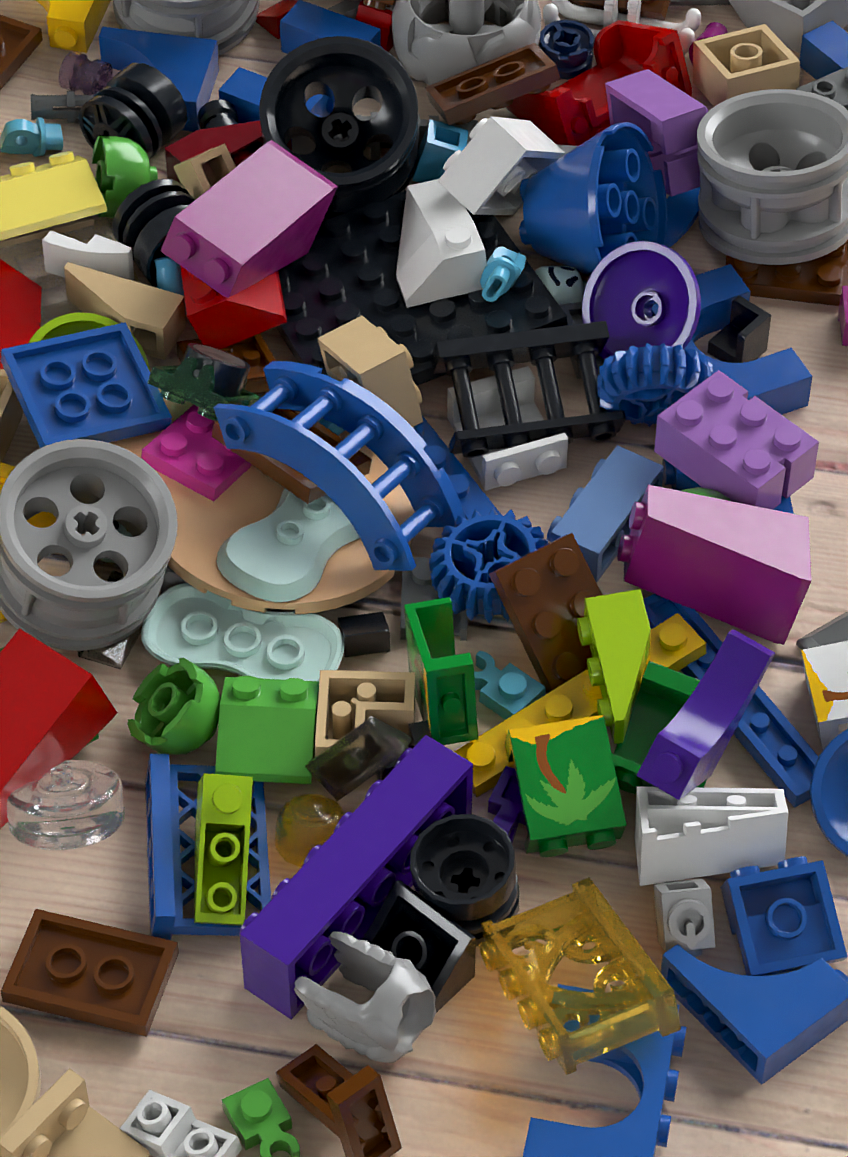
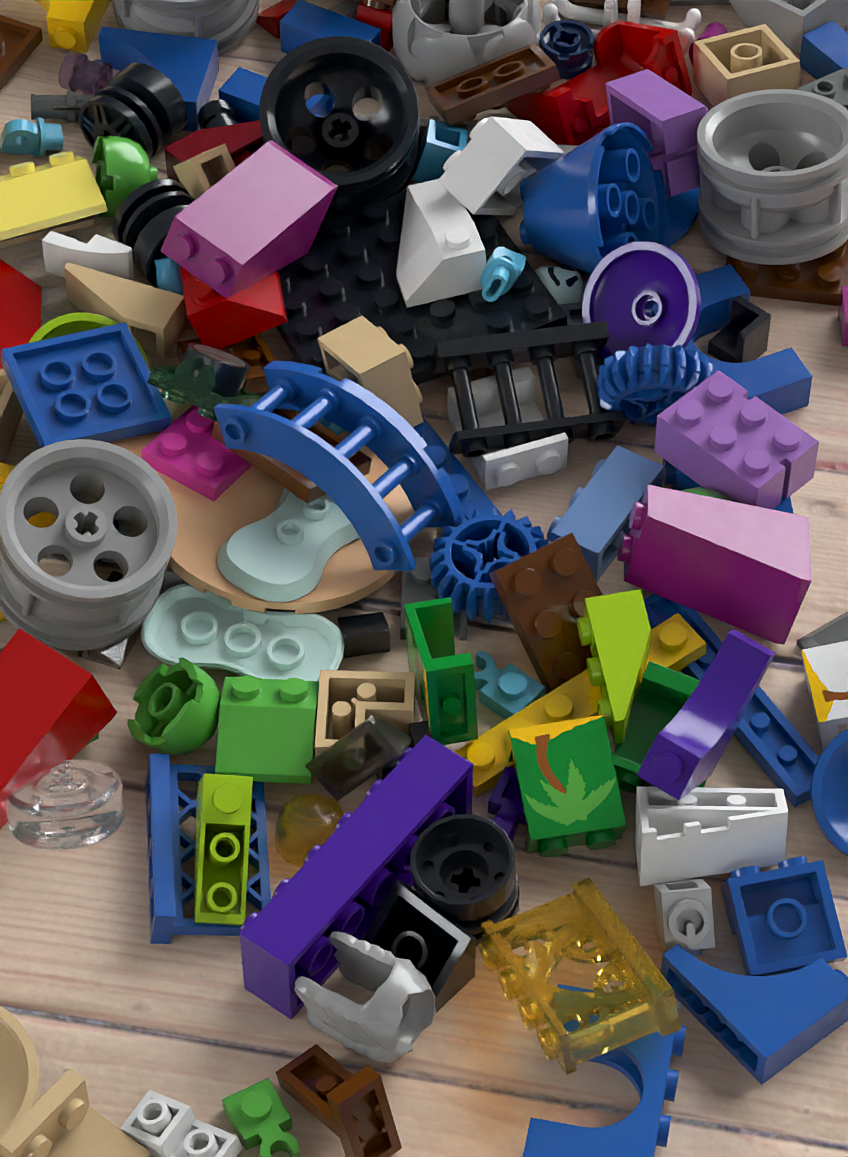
(90, 972): reddish brown plate -> none

